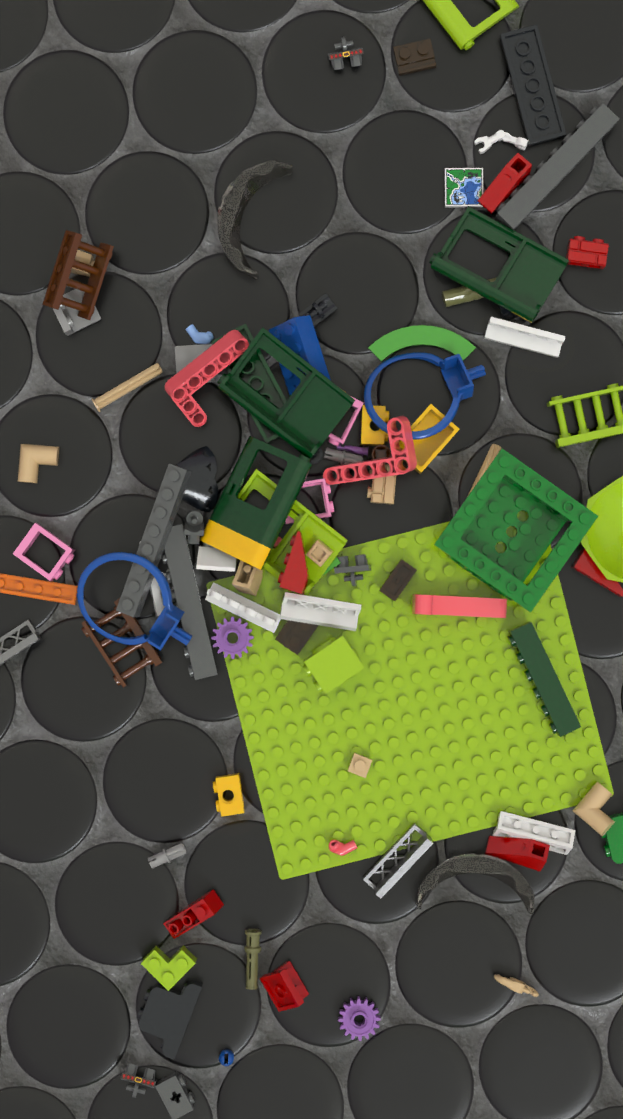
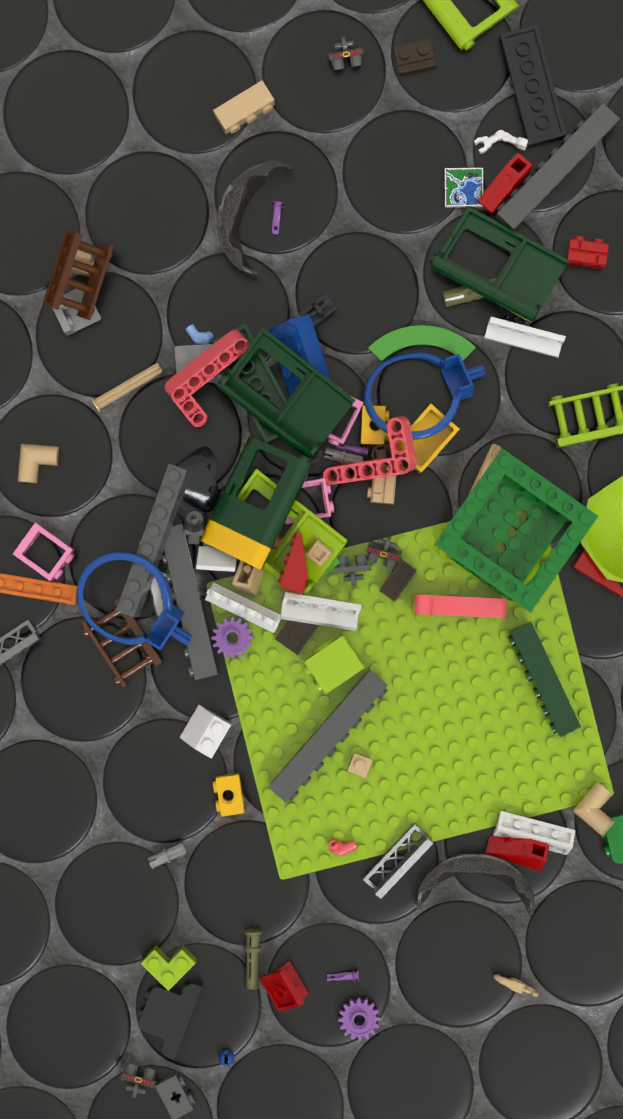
(194, 914): red slope -> none
(205, 731): none -> white slope
(244, 108): none -> tan brick
(276, 216): none -> medium lavender piece
(326, 737): none -> dark grey brick
(344, 976): none -> medium lavender piece
(385, 549): none -> dark grey hips

